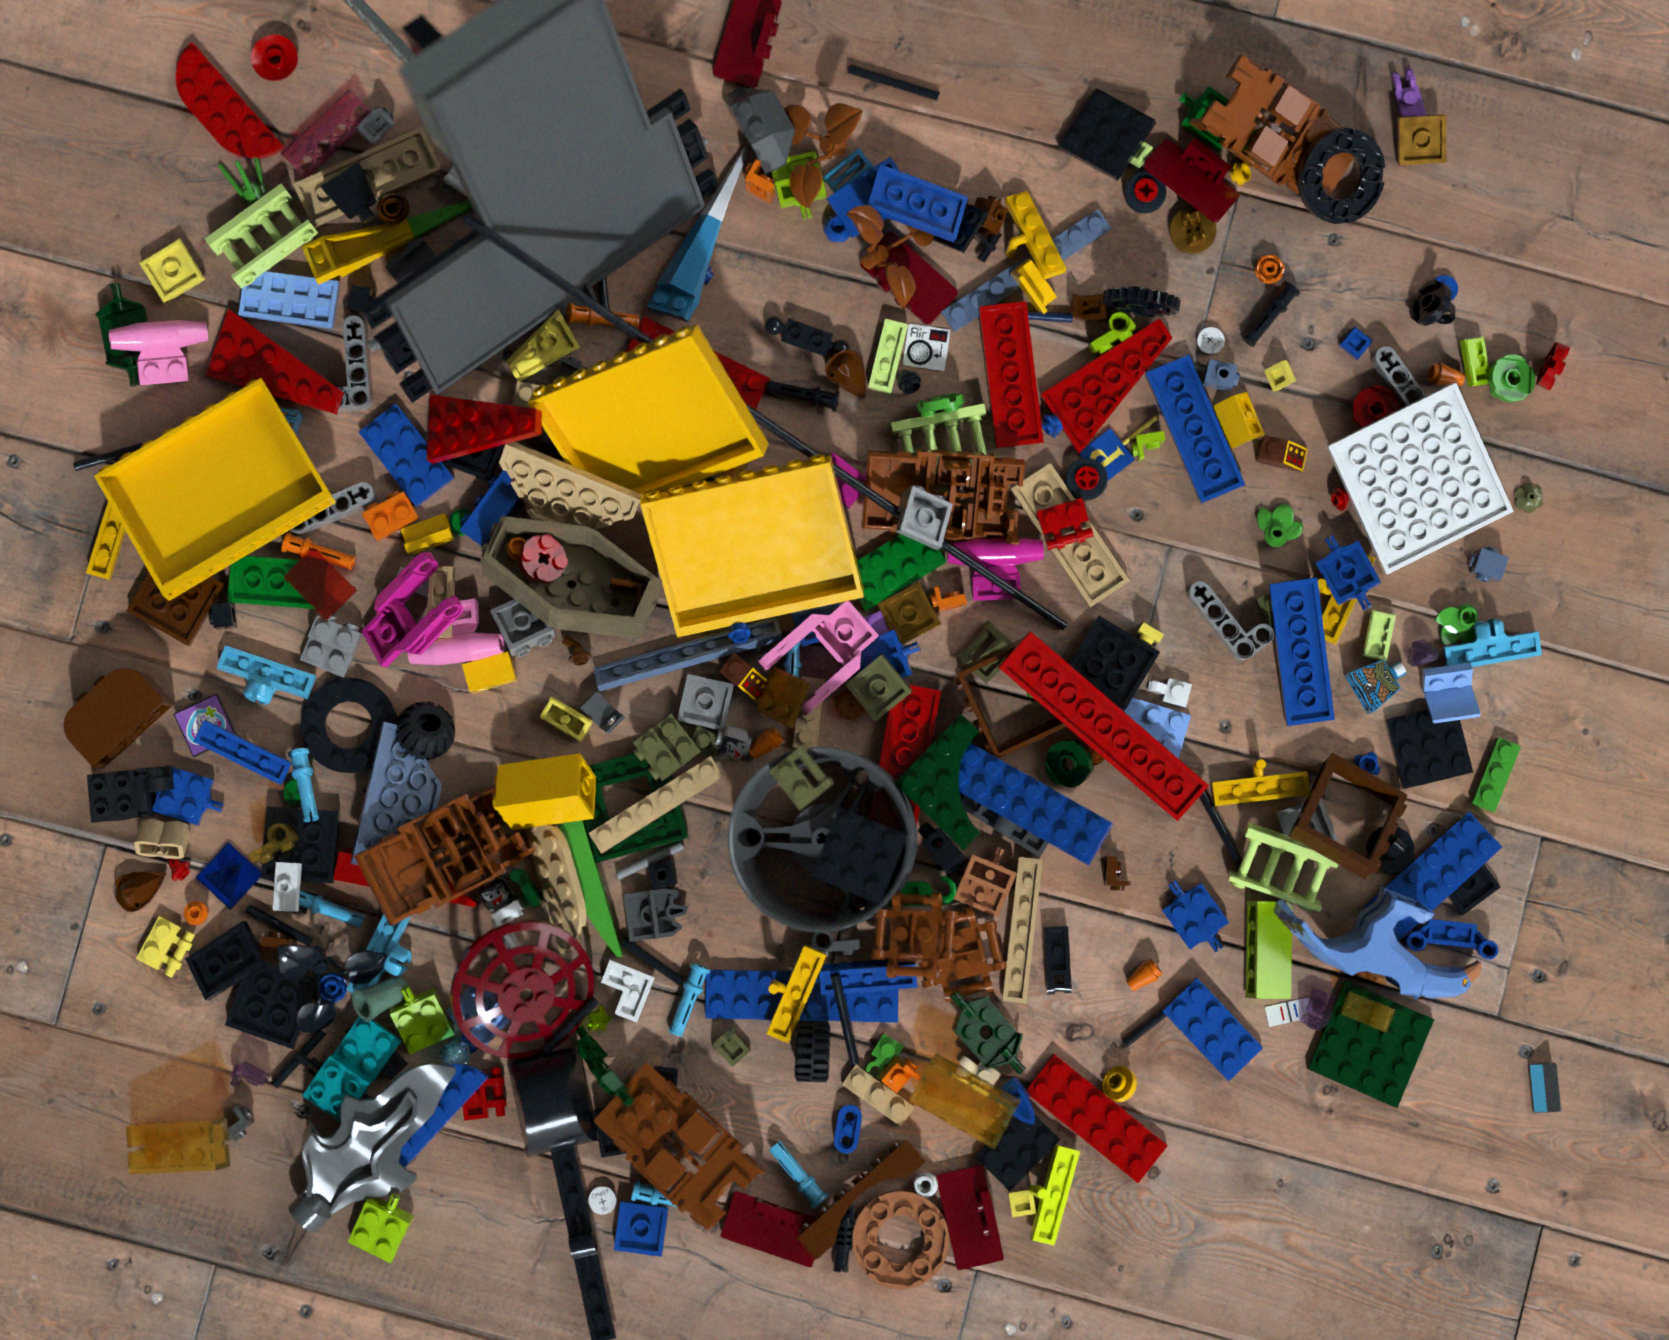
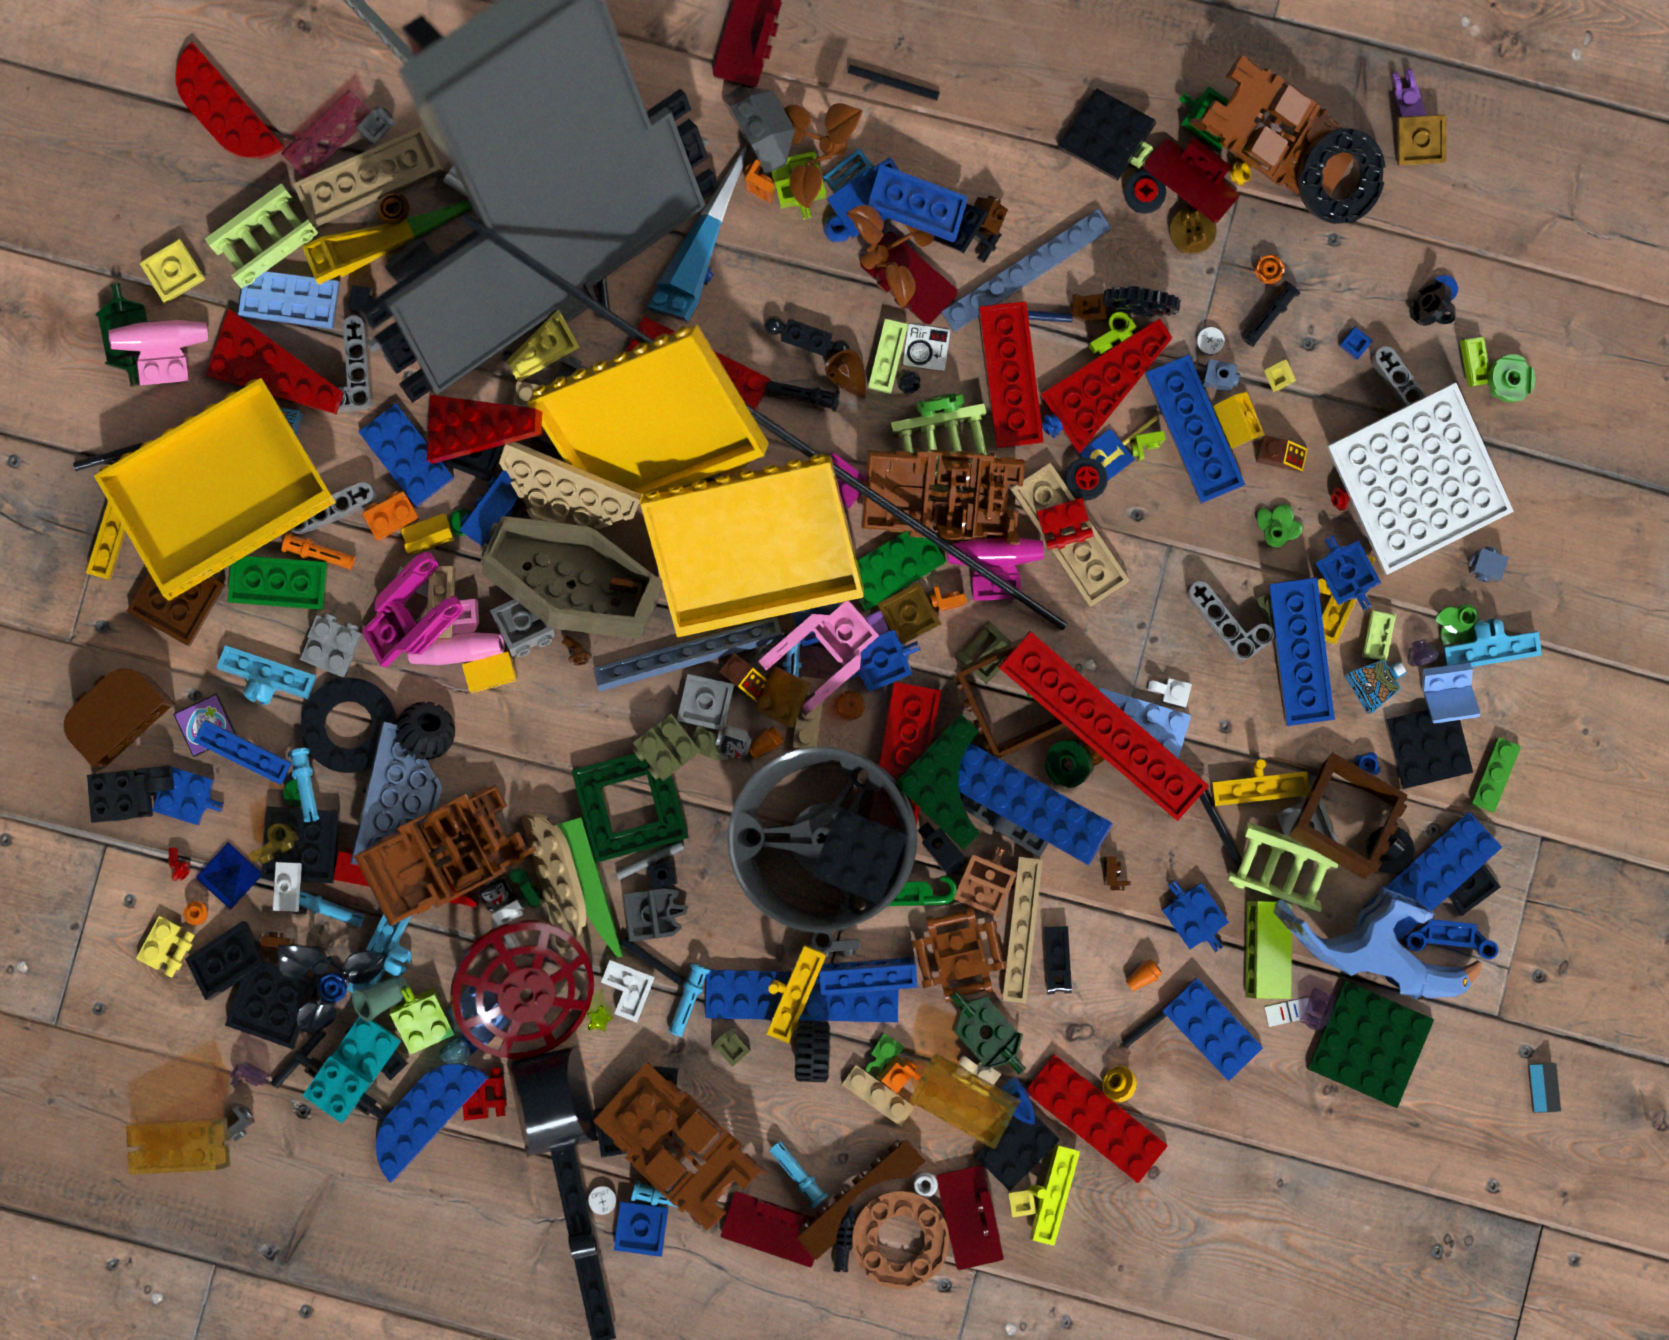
(137, 888): reddish brown piece -> none
(162, 839): tan brick -> none
(223, 616): black plate -> none
(252, 191): bright green plant -> none
(266, 50): red dish -> none
(279, 925): black bar -> none
(320, 583): clear red piece -> none
(352, 193): black torso -> none
(367, 1145): dark grey piece -> none
(381, 1227): lime plate -> none
(513, 548): orange plate -> none
(545, 791): yellow brick -> none
(555, 560): plate -> none
(566, 719): light yellow brick -> none
(570, 1025): black bar -> none
(589, 318): orange pin -> none
(594, 1057): dark green plate -> none
(601, 712): dark grey bracket -> none
(656, 804): tan plate -> none
(739, 632): blue plate -> none
(795, 782): olive plate -> none
(844, 1018): black bar -> none
(848, 1128): blue plate -> none
(879, 687): olive plate -> none
(915, 935): dark orange brick -> none
(923, 516): light grey plate -> none
(1033, 235): yellow plate -> none
(1033, 285): yellow panel -> none
(1114, 661): black plate -> none
(1149, 634): light yellow plate -> none
(1367, 1012): clear yellow plate -> none
(1369, 397): red plate -> none
(1444, 375): orange cone -> none
(1523, 498): olive plant -> none
(1552, 366): red plate -> none

